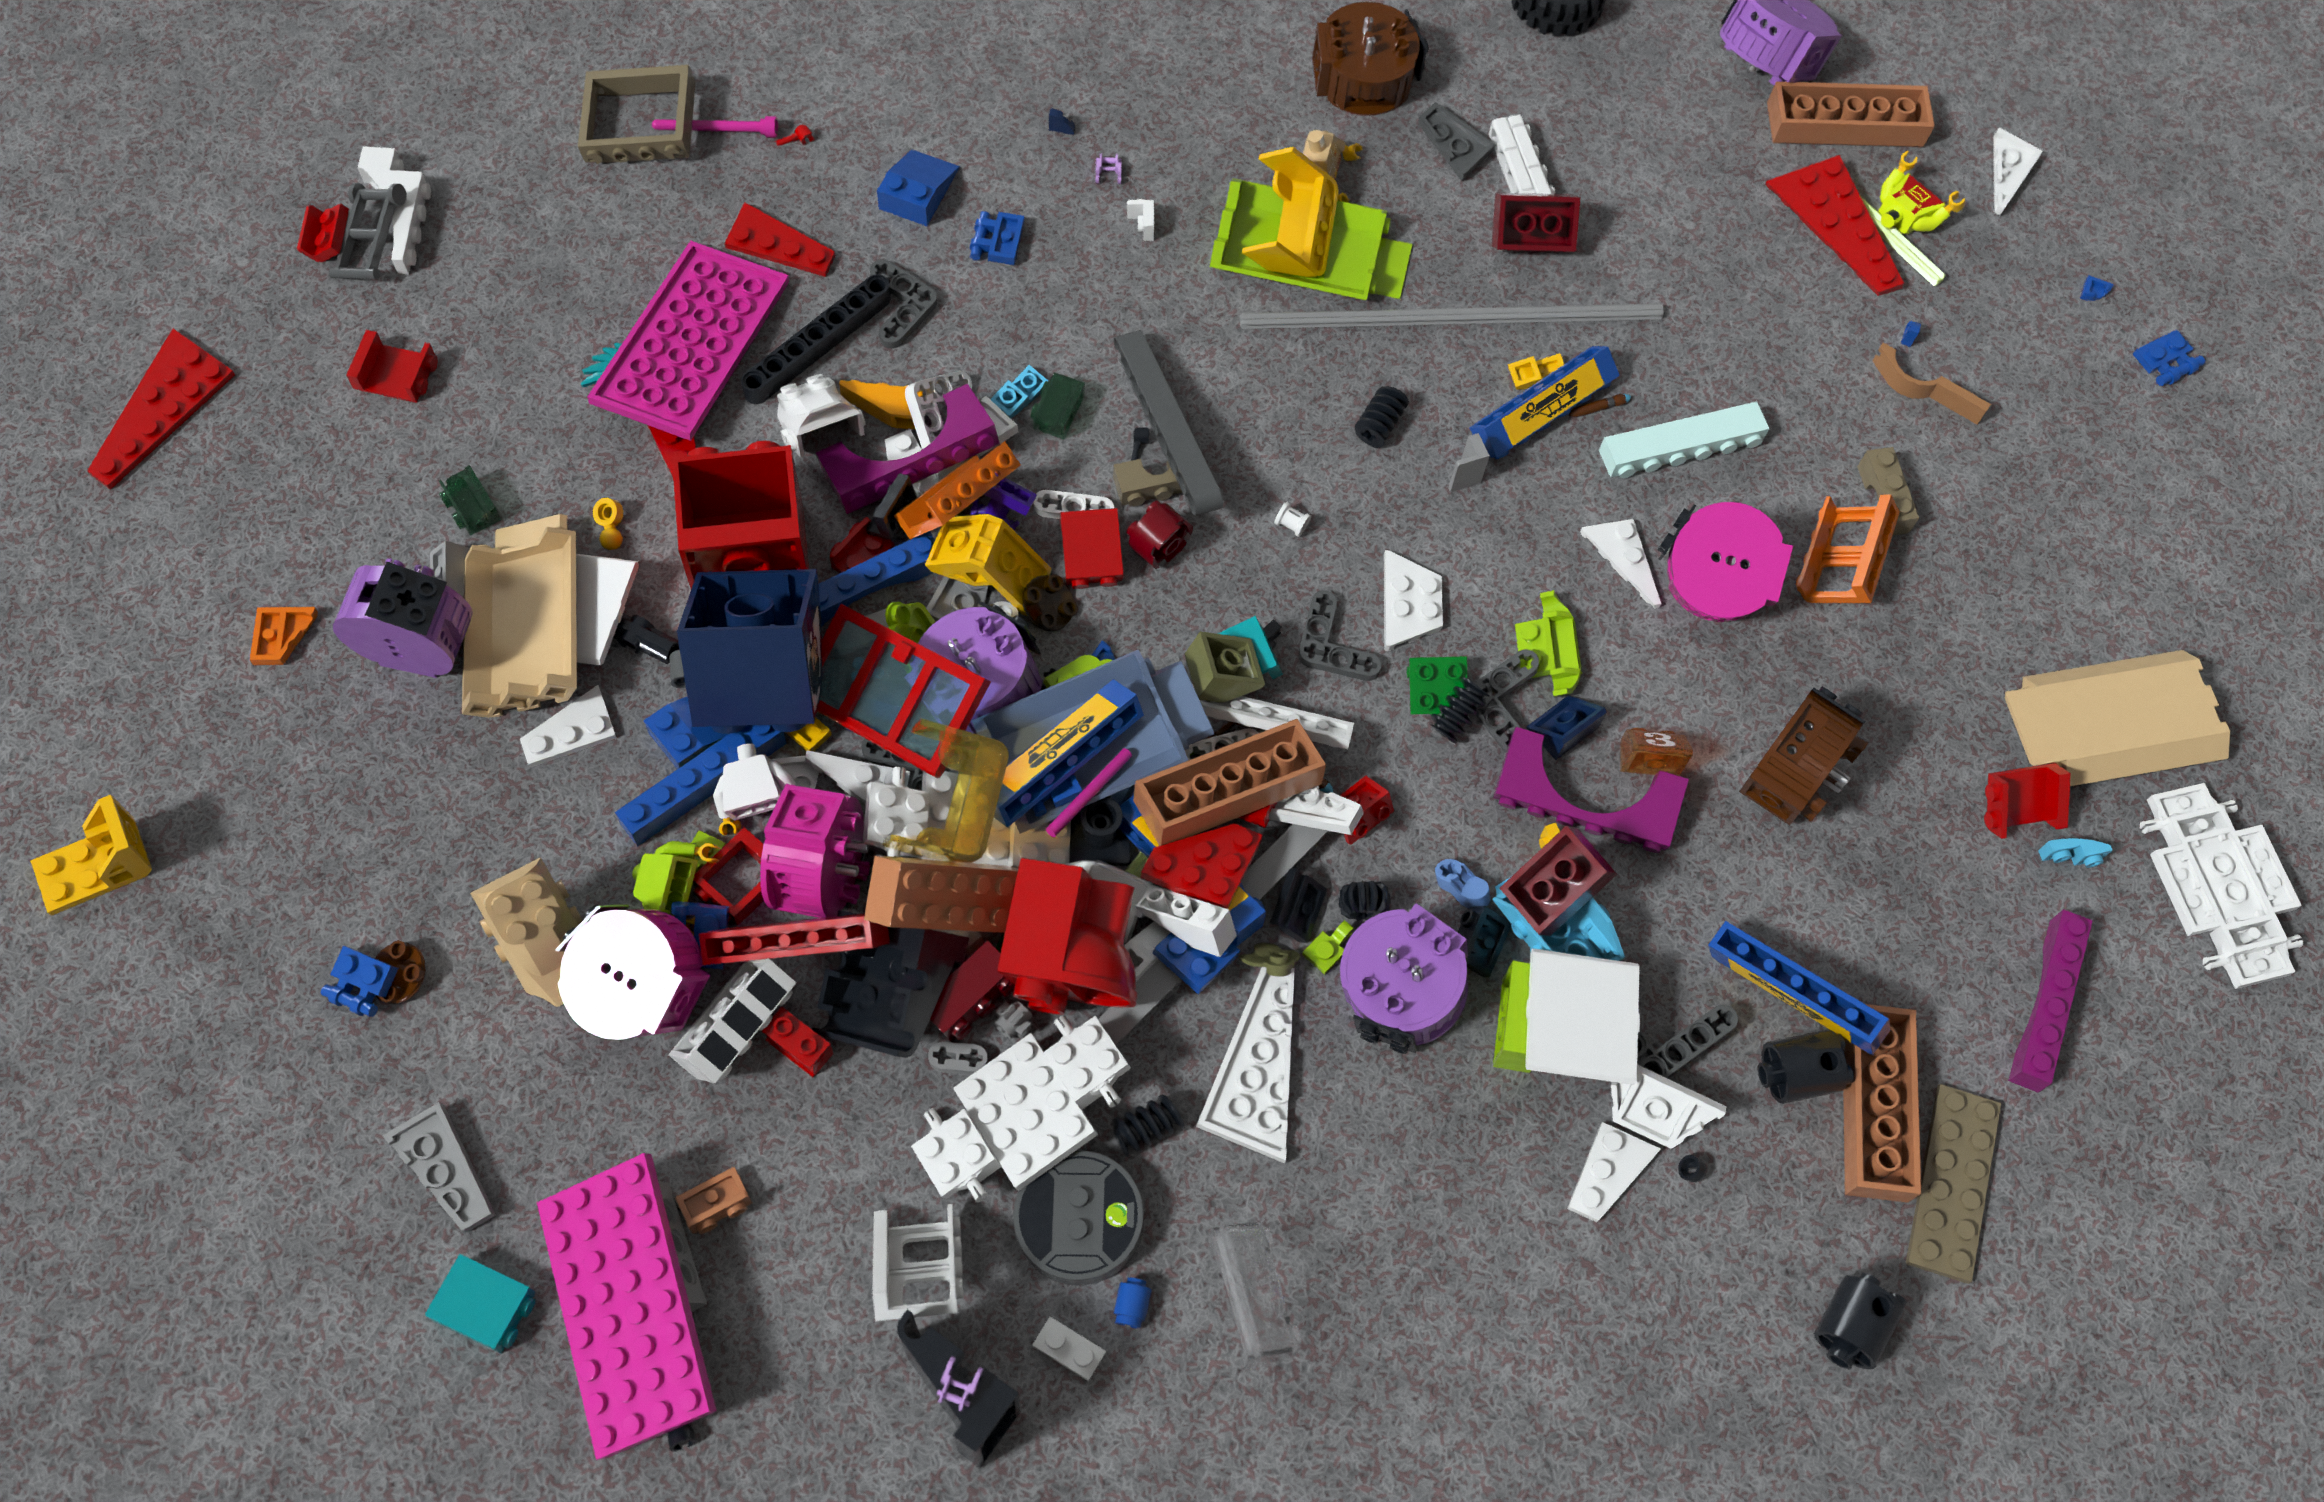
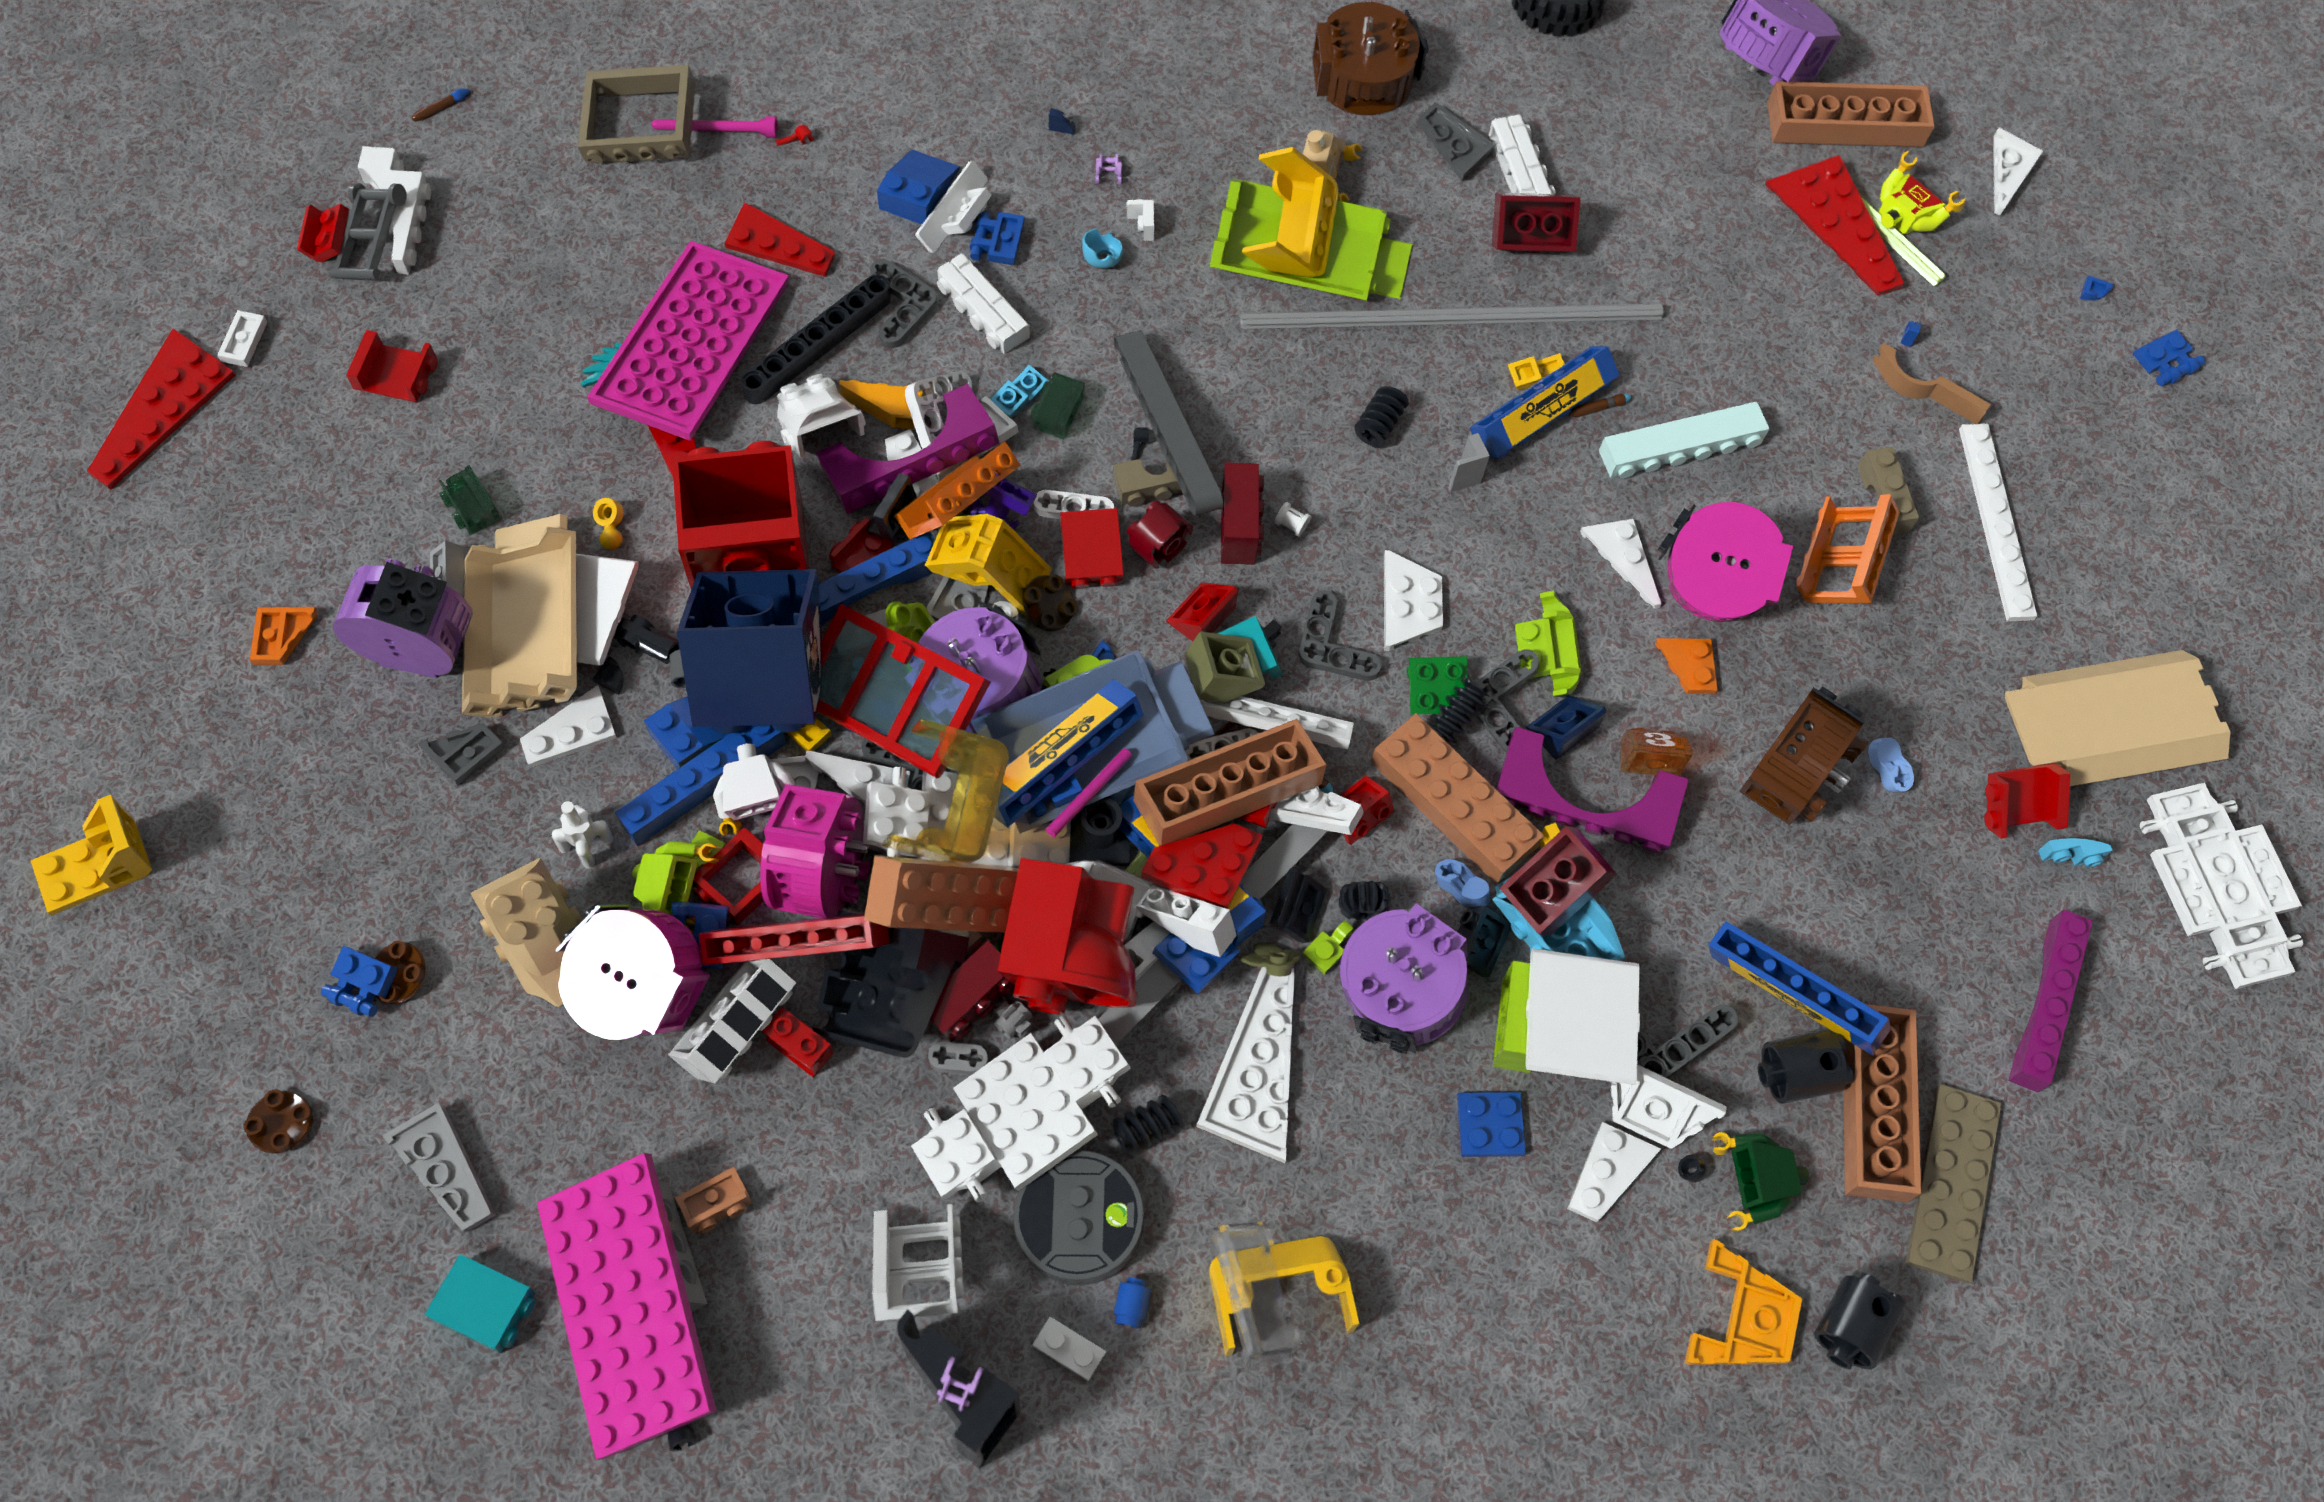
(242, 338): none -> white plate
(279, 1121): none -> reddish brown dish
(441, 104): none -> reddish brown piece
(463, 751): none -> dark grey wing
(580, 831): none -> white plant
(610, 676): none -> black tile
(956, 209): none -> white bracket
(982, 303): none -> white brick
(1095, 244): none -> medium azure hair
(1204, 609): none -> red slope
(1241, 513): none -> dark red brick
(1293, 1259): none -> yellow windscreen
(1456, 798): none -> nougat brick
(1491, 1124): none -> blue plate
(1692, 663): none -> orange wing
(1760, 1318): none -> light orange wing
(1764, 1175): none -> dark green torso
(1893, 768): none -> light blue piece
(1997, 523): none -> white plate

